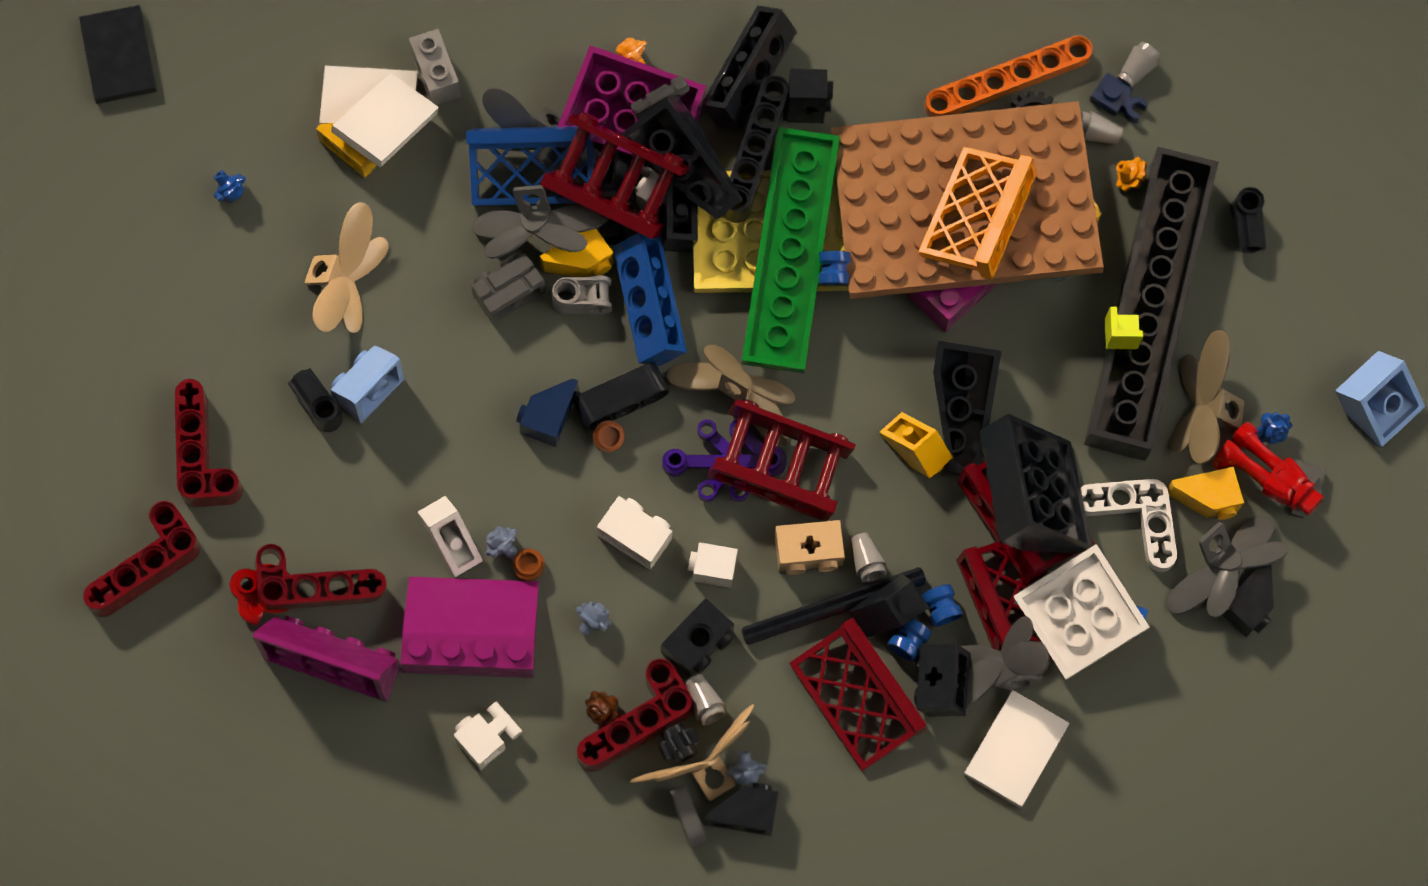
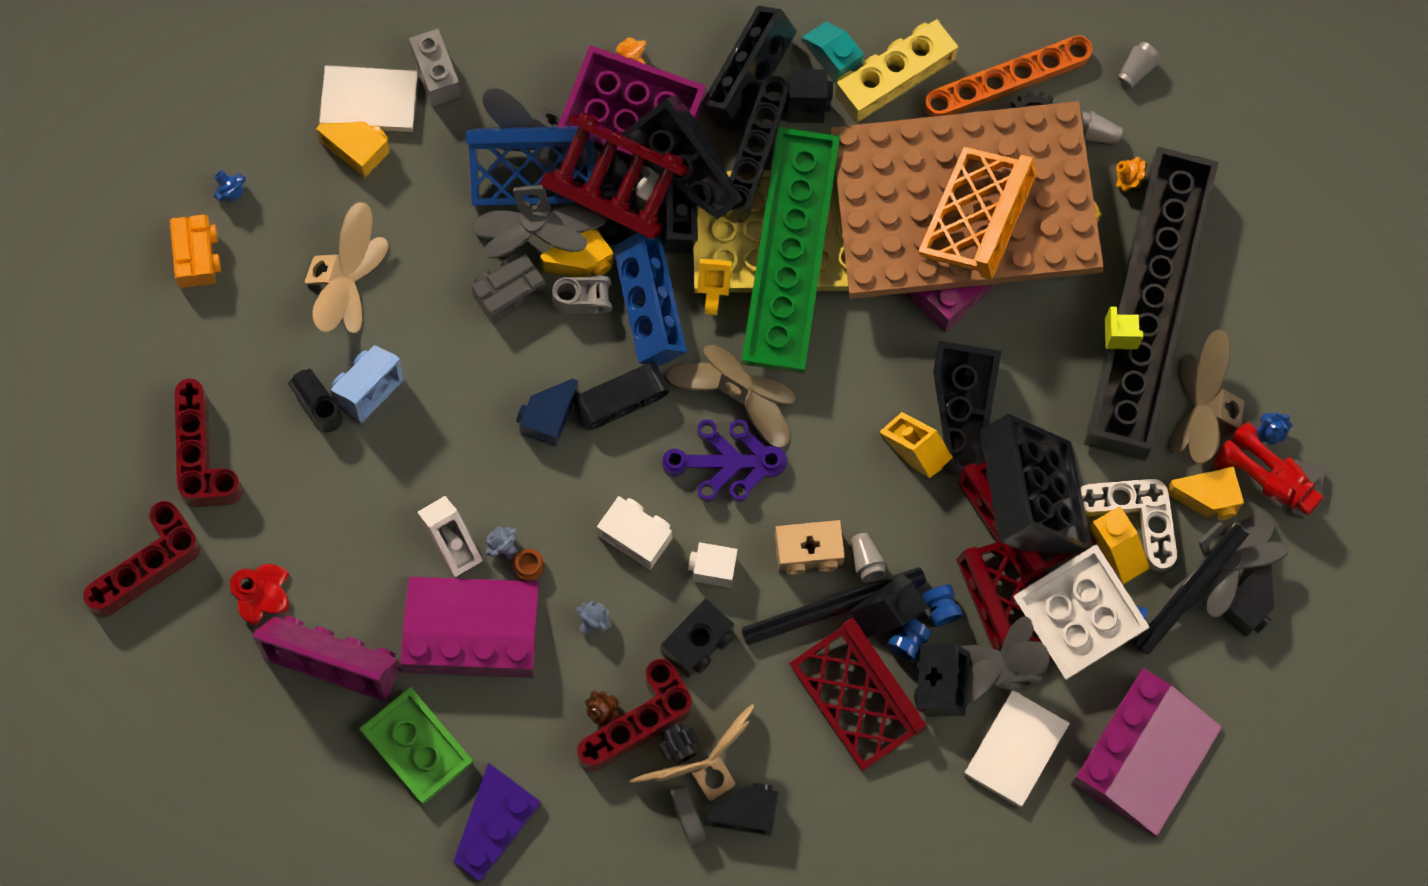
(117, 54): black tile -> none
(193, 251): none -> light orange brick
(319, 581): dark red beam -> none
(385, 119): white tile -> none
(416, 746): none -> bright green plate
(481, 739): white brick -> none
(494, 822): none -> dark purple wing
(608, 436): dark orange plate -> none
(677, 87): dark grey axle -> none
(705, 701): light grey cone -> none
(715, 281): none -> yellow plate
(745, 770): sand blue plant -> none
(758, 479): dark red fence -> none
(834, 50): none -> teal slope
(834, 268): blue wheel -> none
(863, 101): none -> light yellow brick
(1115, 96): dark blue plate -> none
(1120, 545): none -> yellow slope
(1147, 753): none -> slope
(1192, 588): none -> black axle
(1249, 223): black piece -> none
(1381, 397): light blue slope -> none

